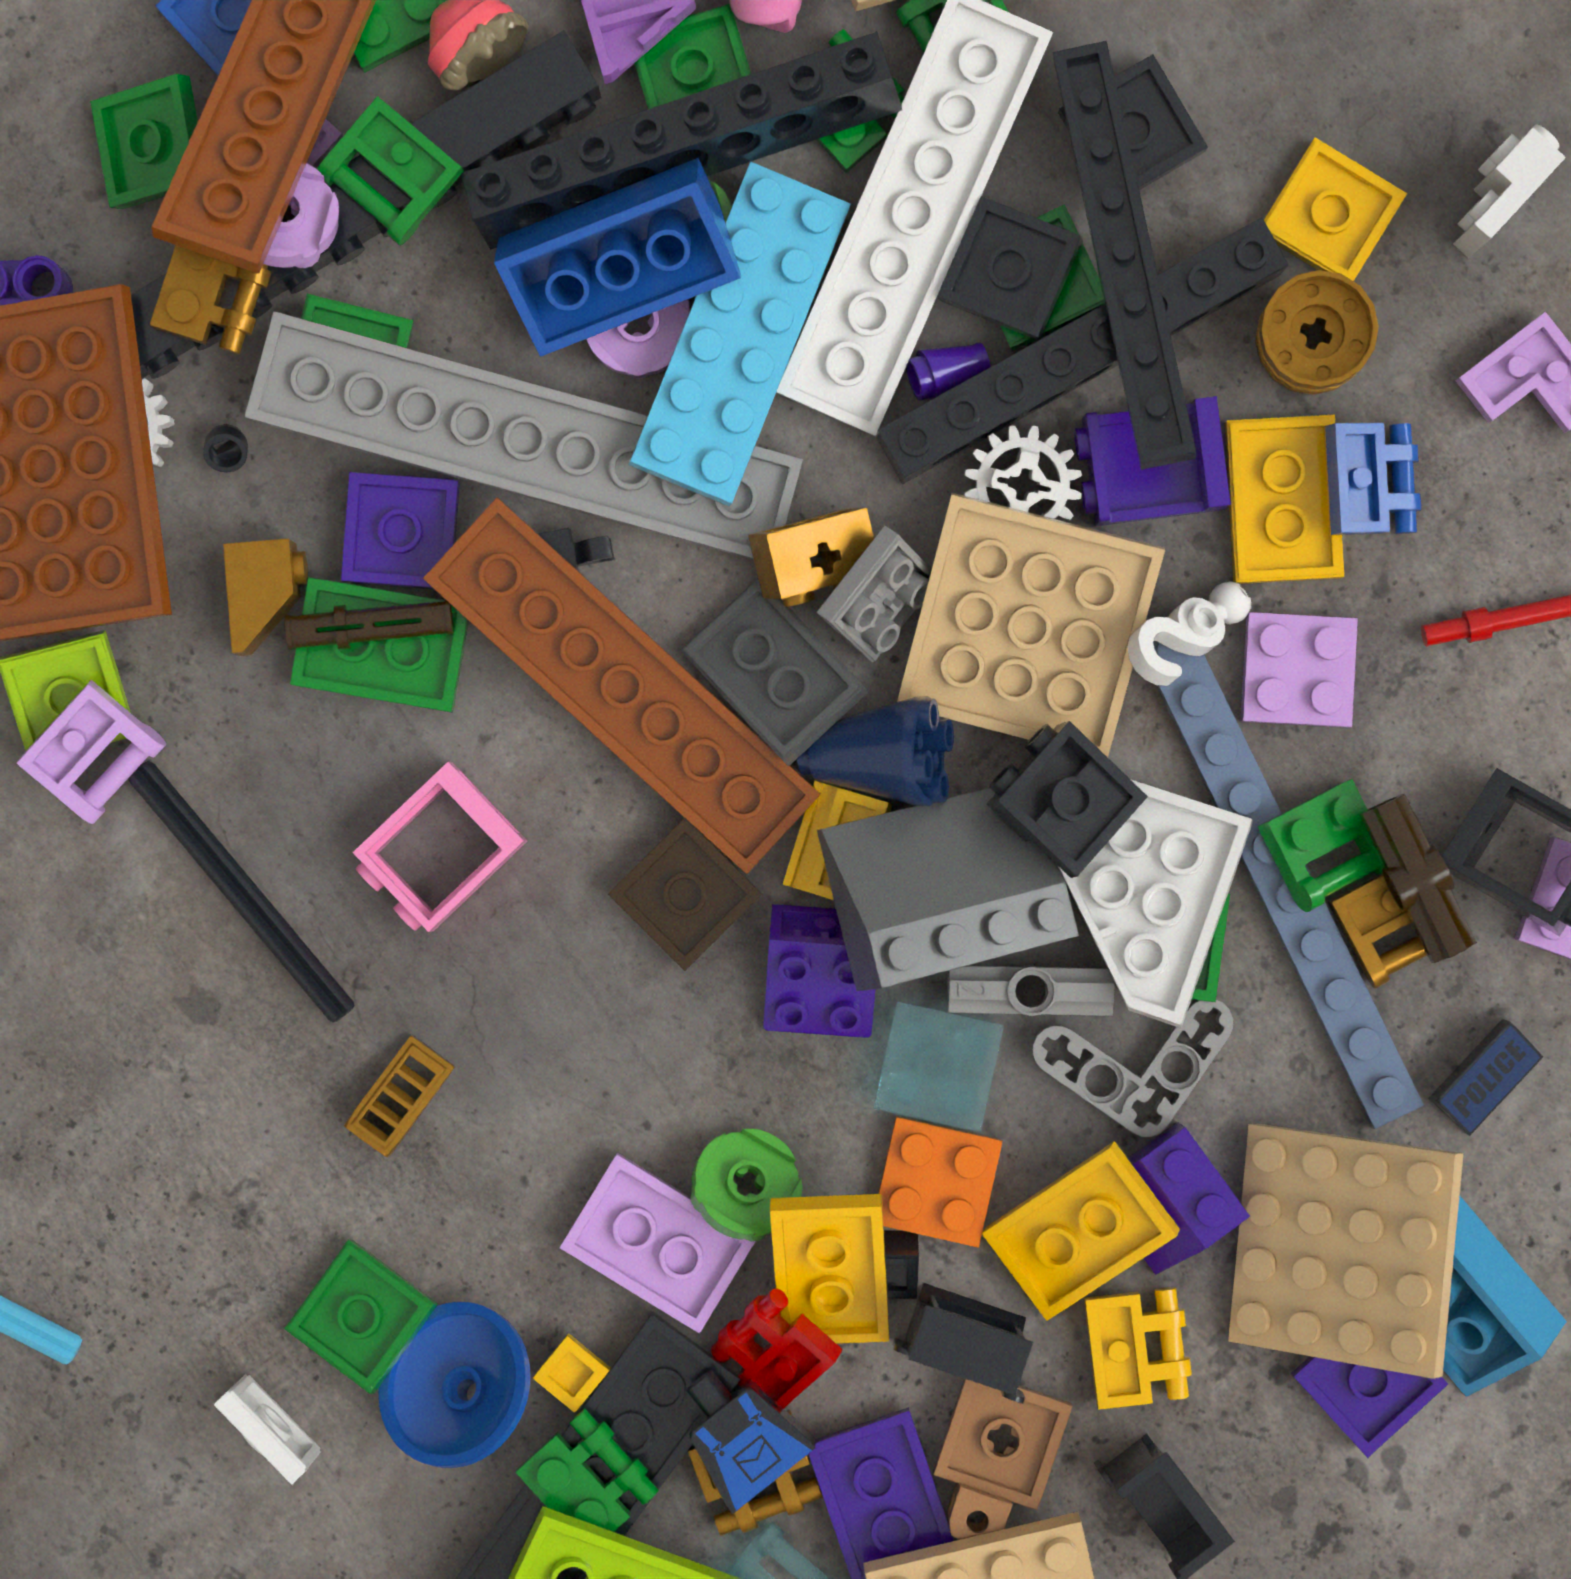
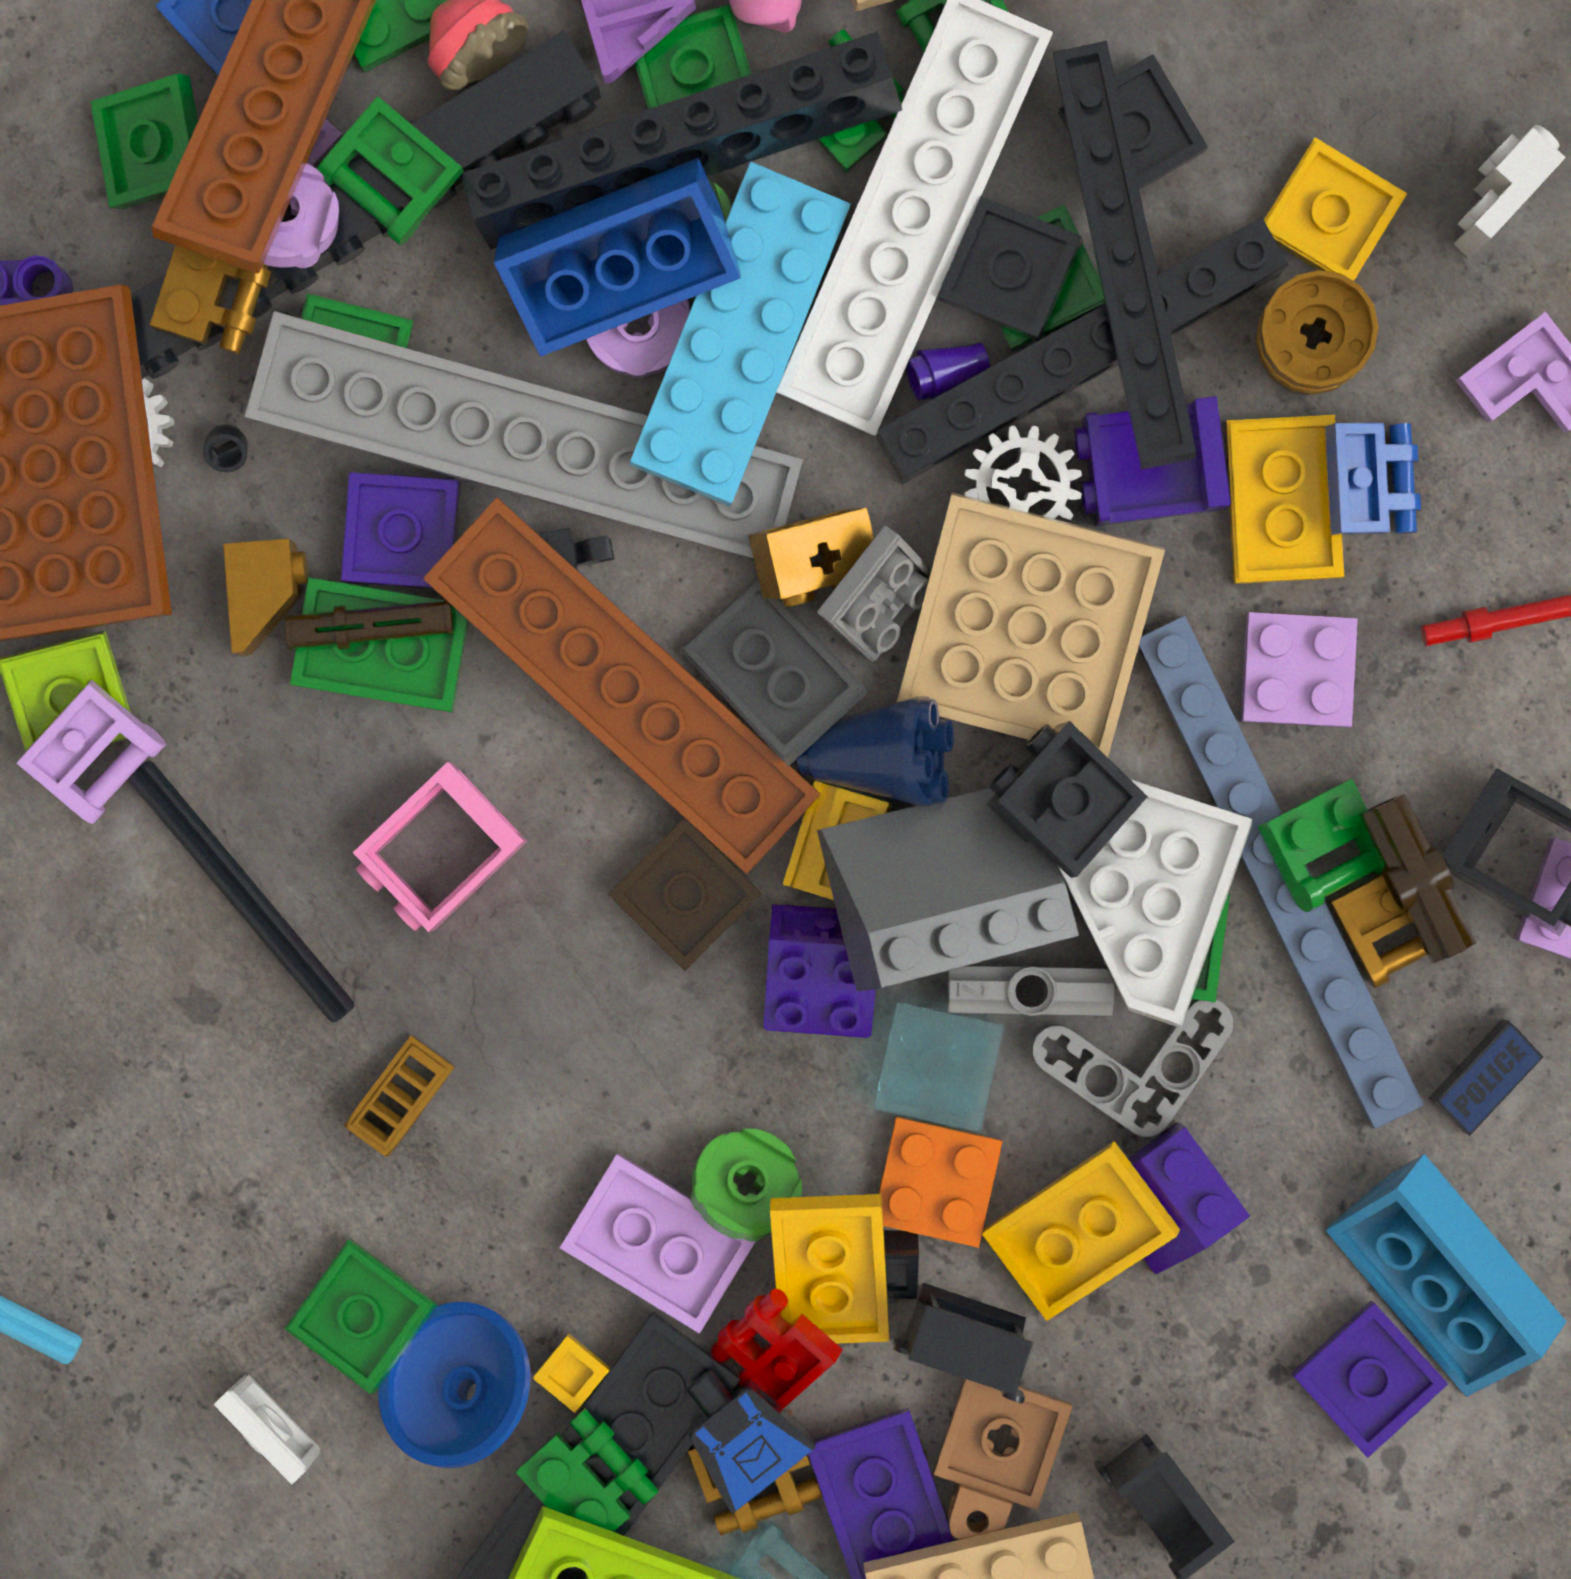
(1120, 1352): yellow plate -> none
(1190, 629): white piece -> none
(1346, 1249): tan plate -> none

